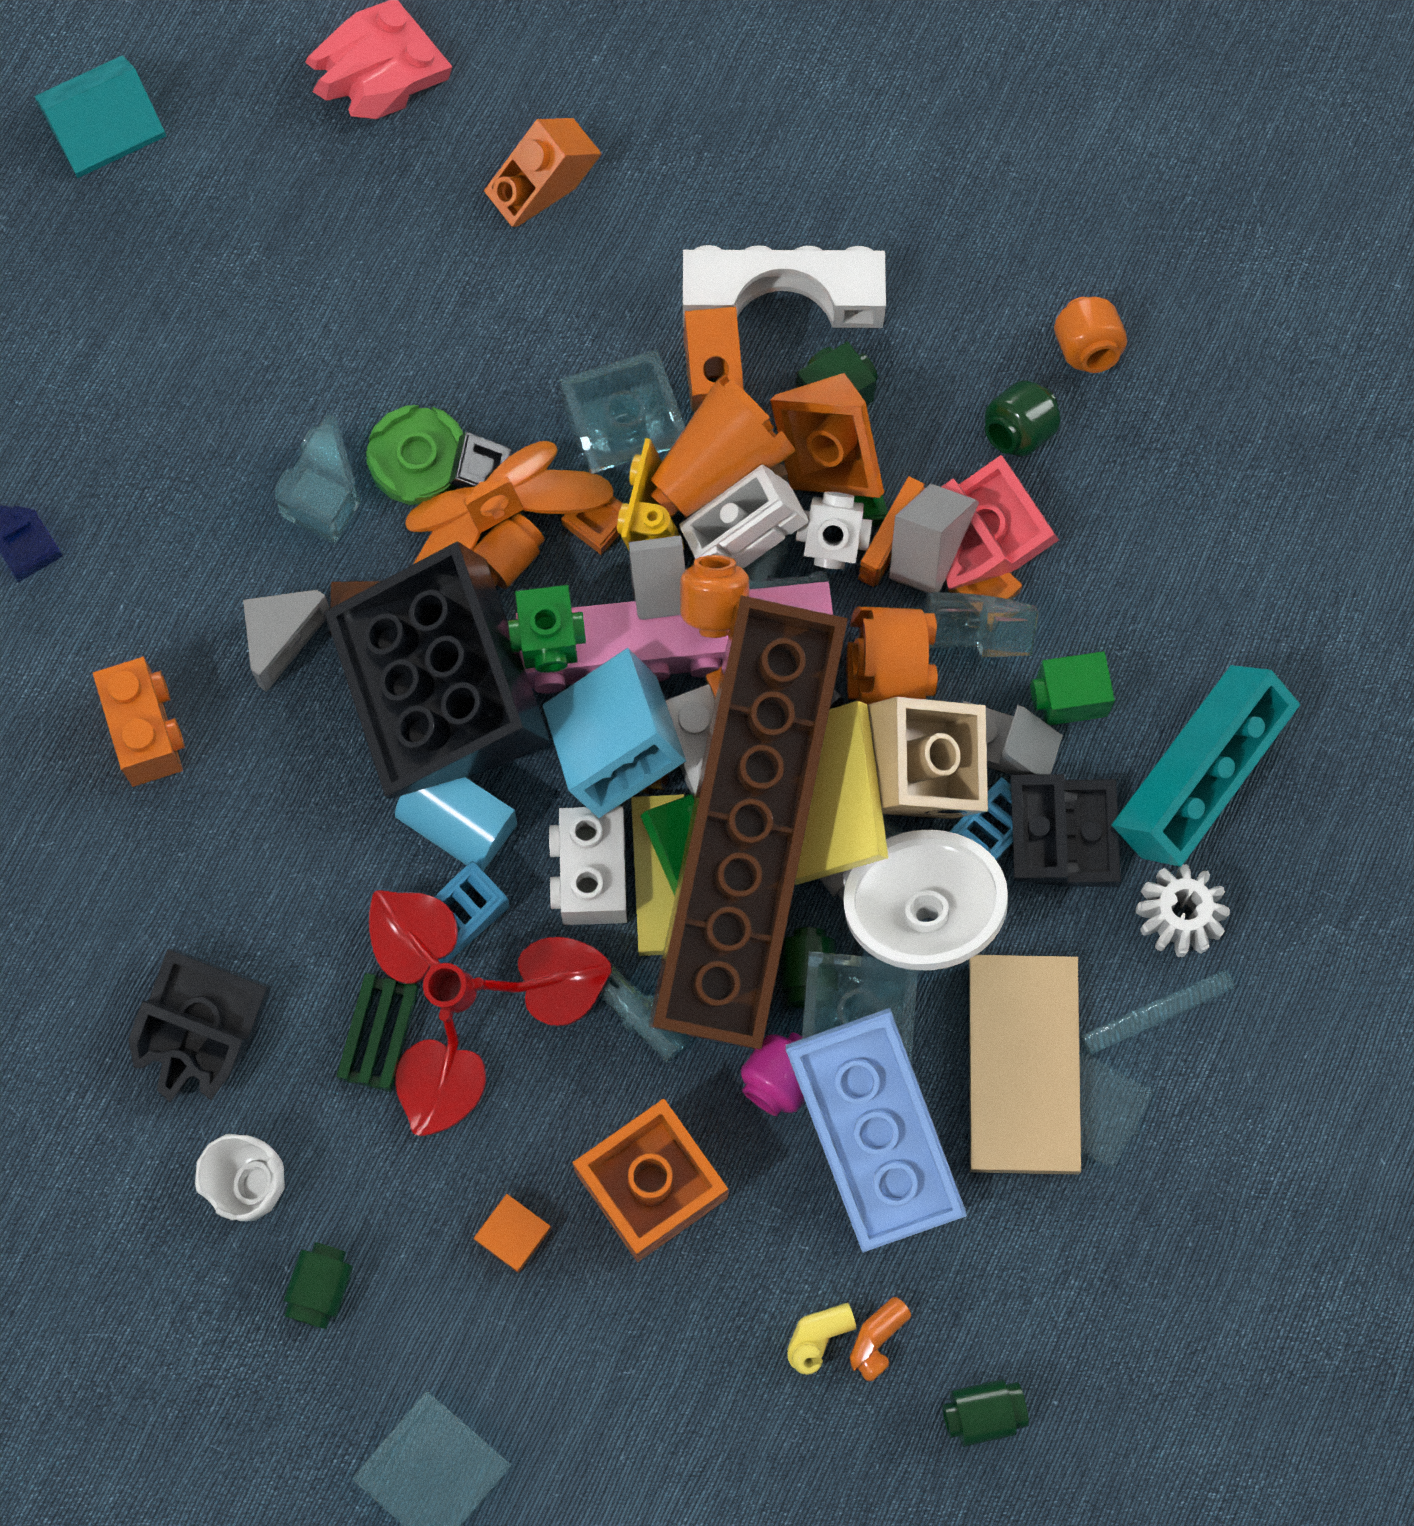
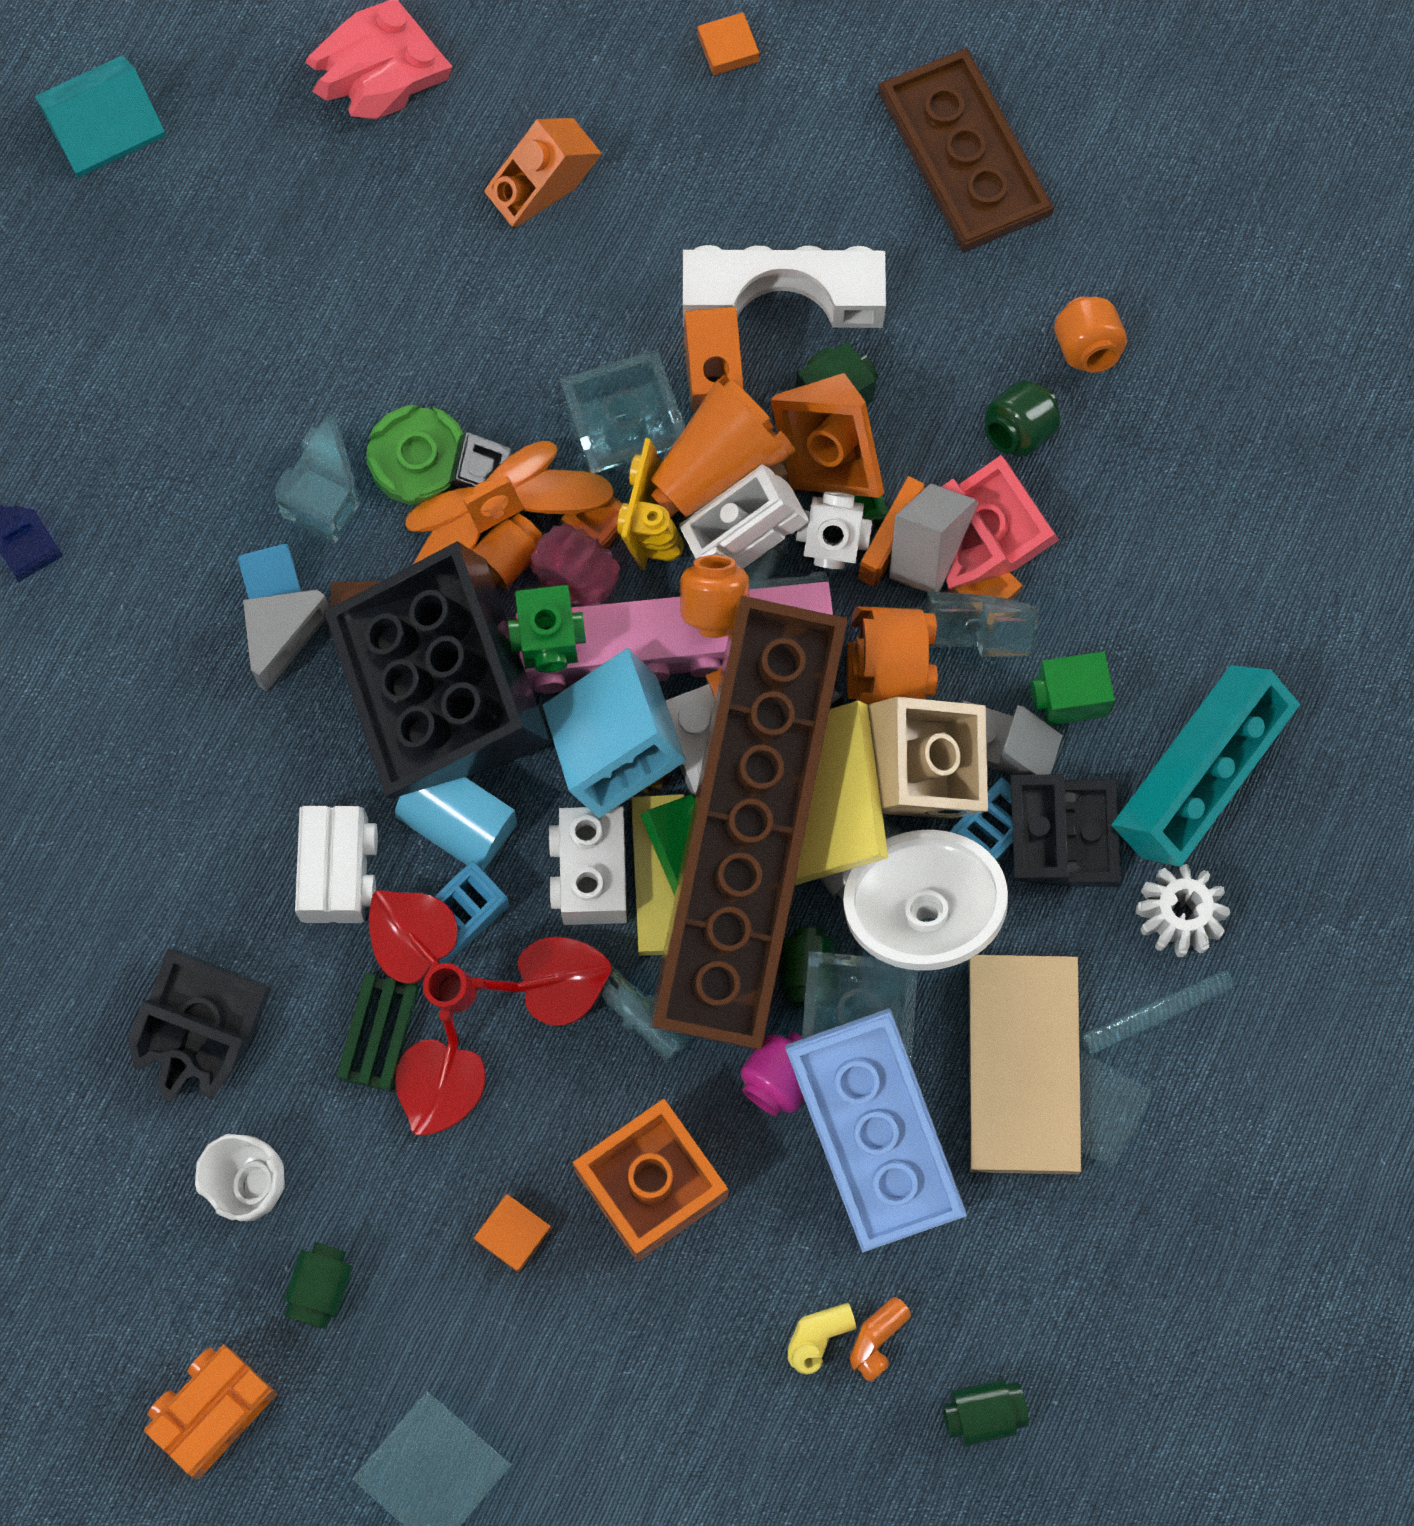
(138, 721): orange brick -> none
(208, 1410): none -> orange brick
(269, 572): none -> dark azure slope
(334, 864): none -> white brick
(575, 560): none -> clear pink gear
(656, 576): light grey slope -> none
(728, 43): none -> orange tile
(965, 150): none -> reddish brown tile

